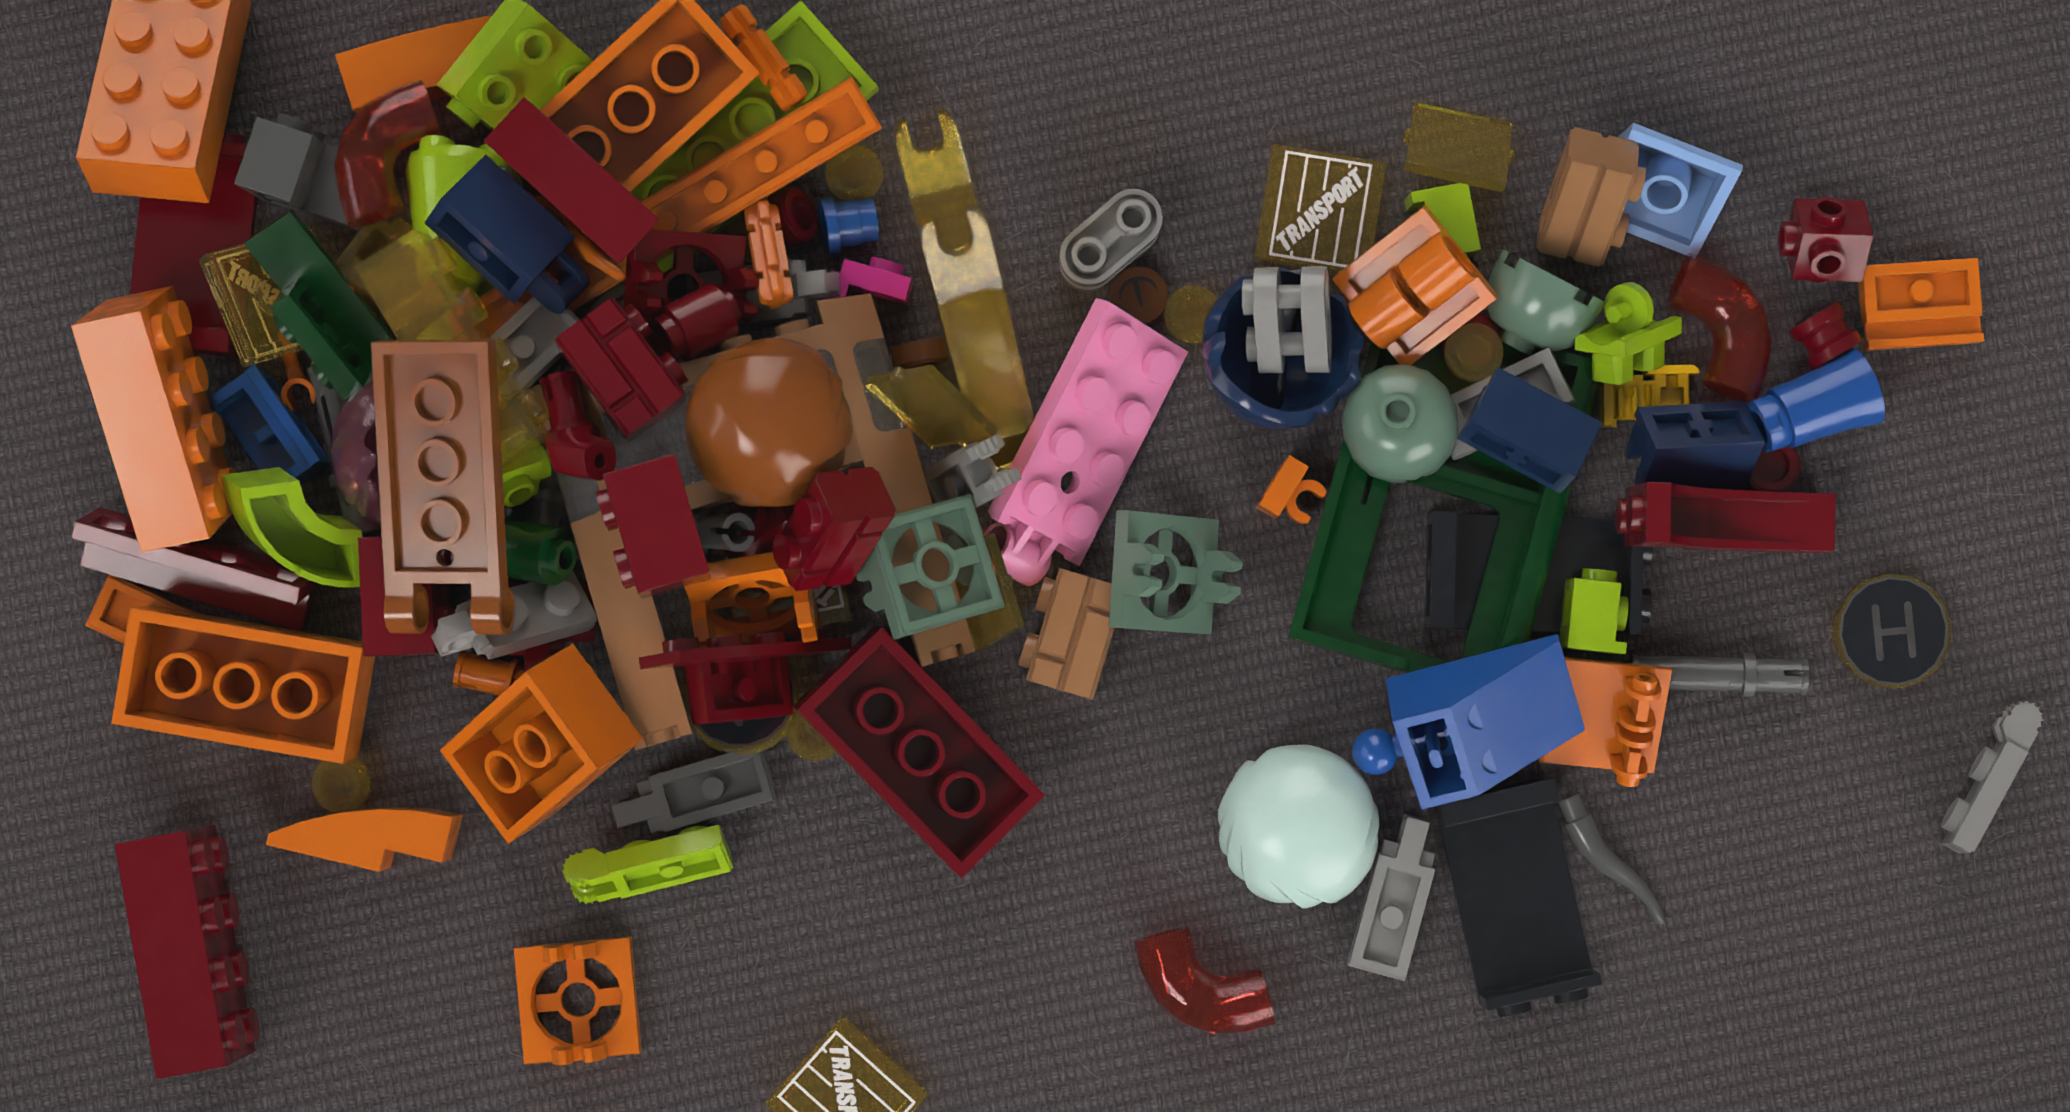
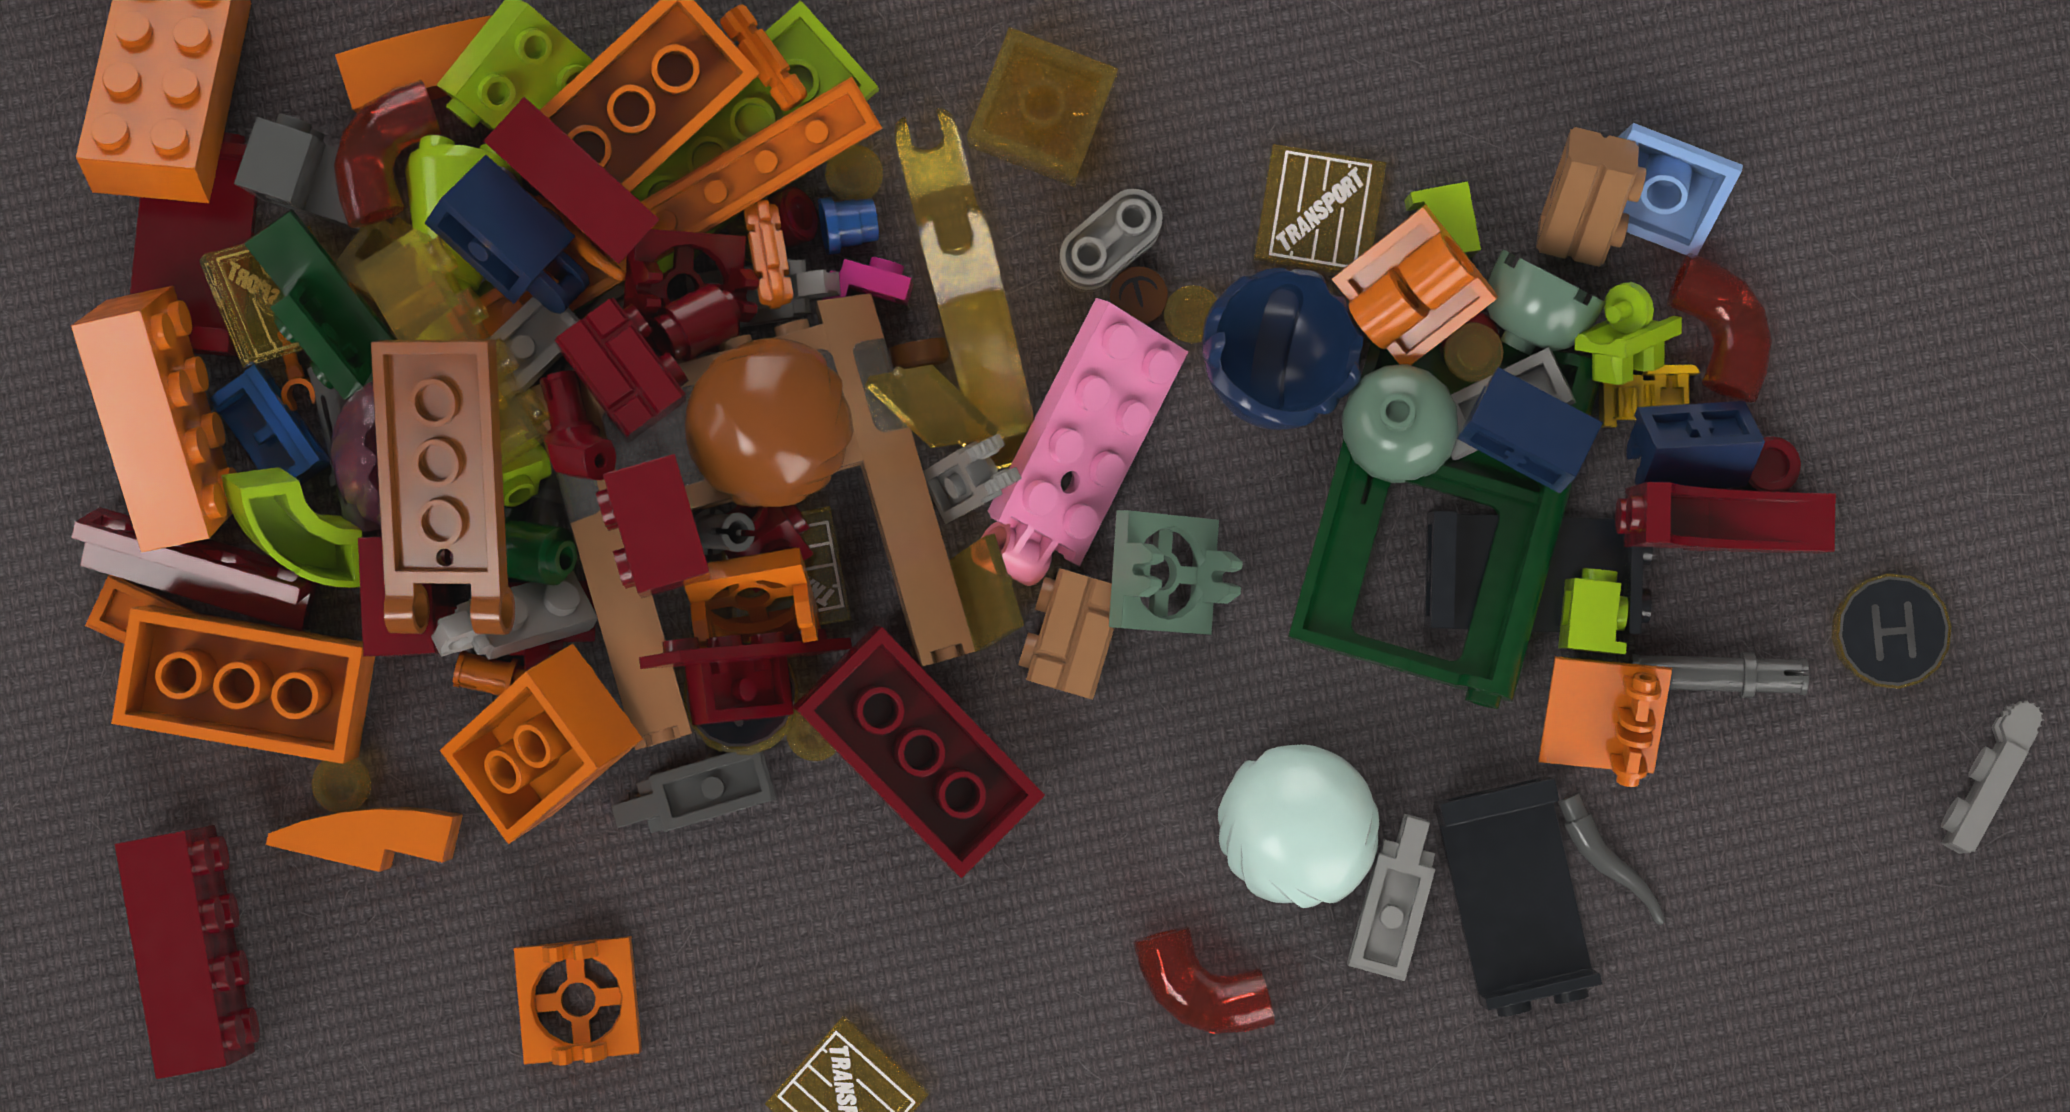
(648, 865): lime hinge -> none
(833, 528): dark red brick -> none
(967, 562): sand green piece -> none
(1042, 107): none -> clear yellow brick
(1266, 301): light grey brick -> none
(1285, 488): orange tile -> none
(1458, 147): clear yellow piece -> none
(1490, 717): blue slope -> none
(1820, 403): blue plant -> none
(1825, 335): dark red wheel -> none
(1826, 239): dark red brick -> none
(1921, 304): orange plate -> none

